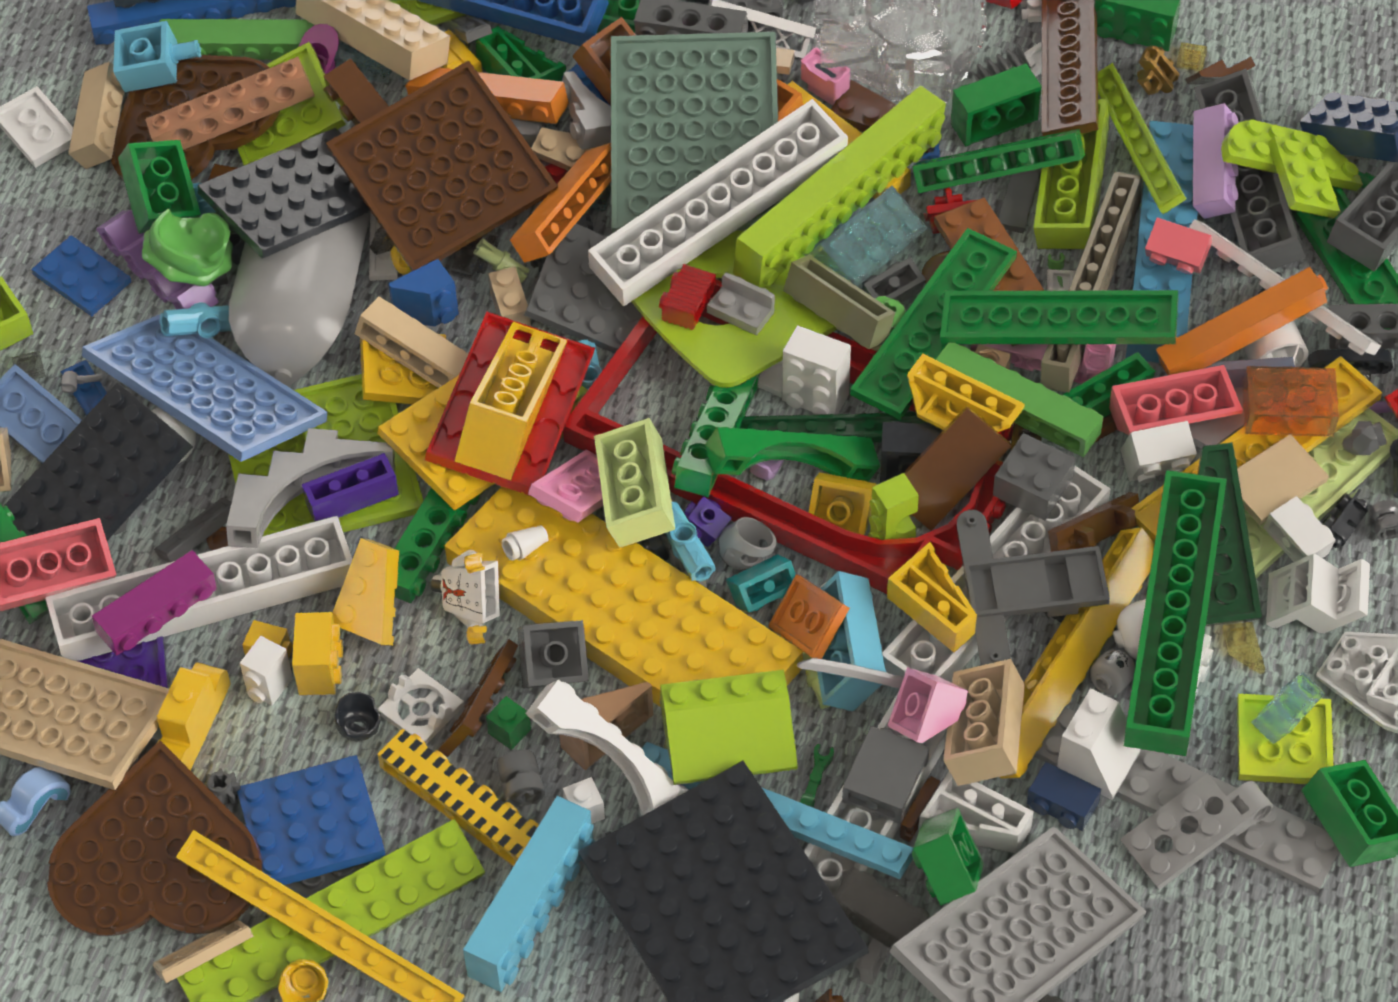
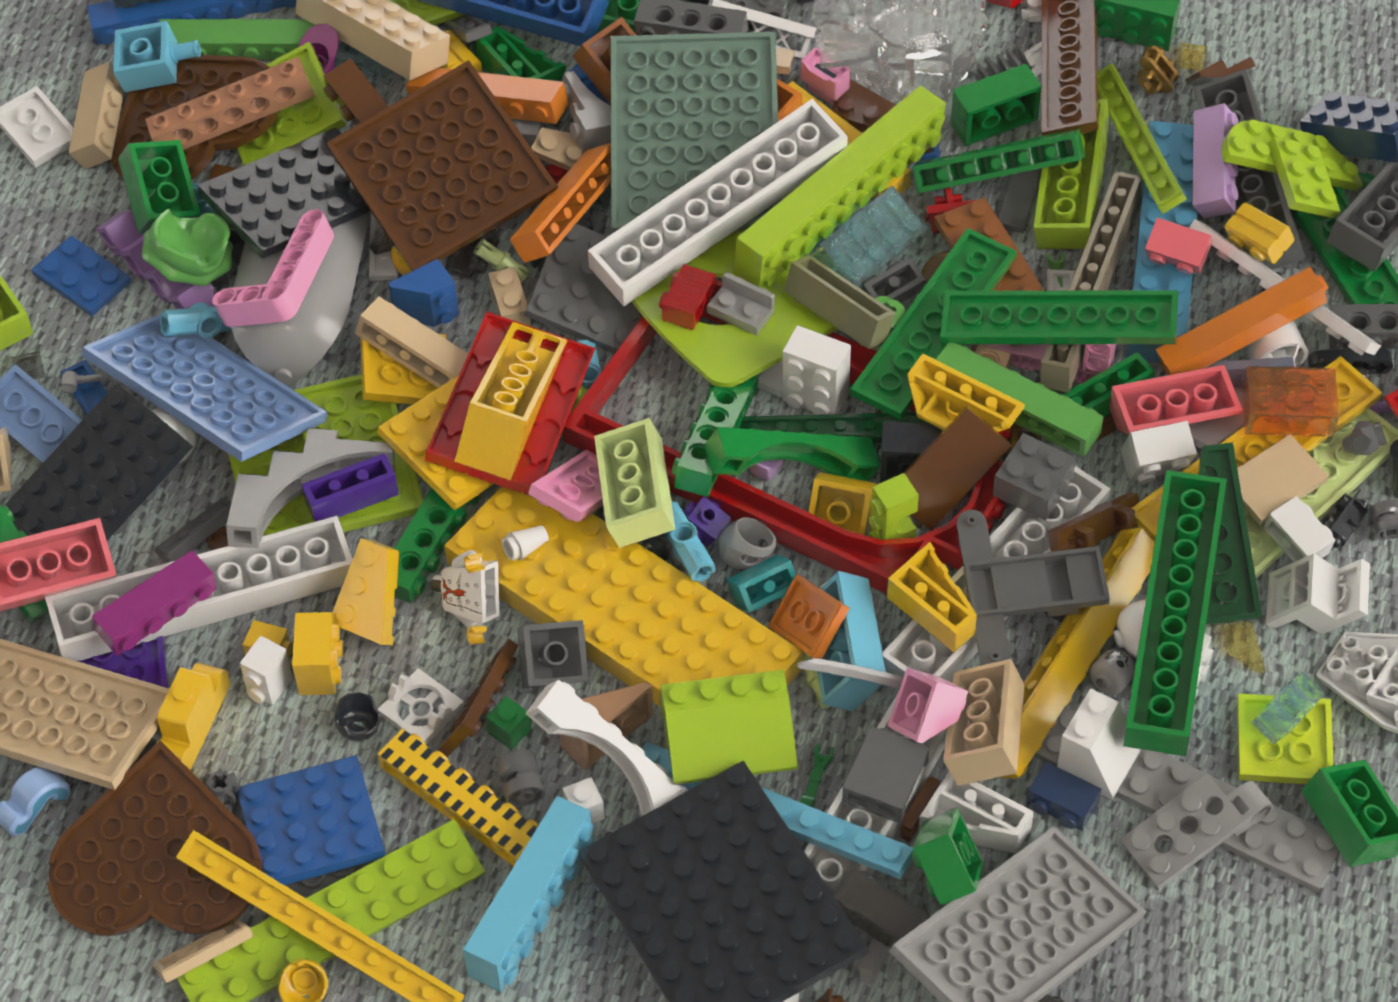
(288, 283): none -> bright pink beam
(1258, 233): none -> yellow brick

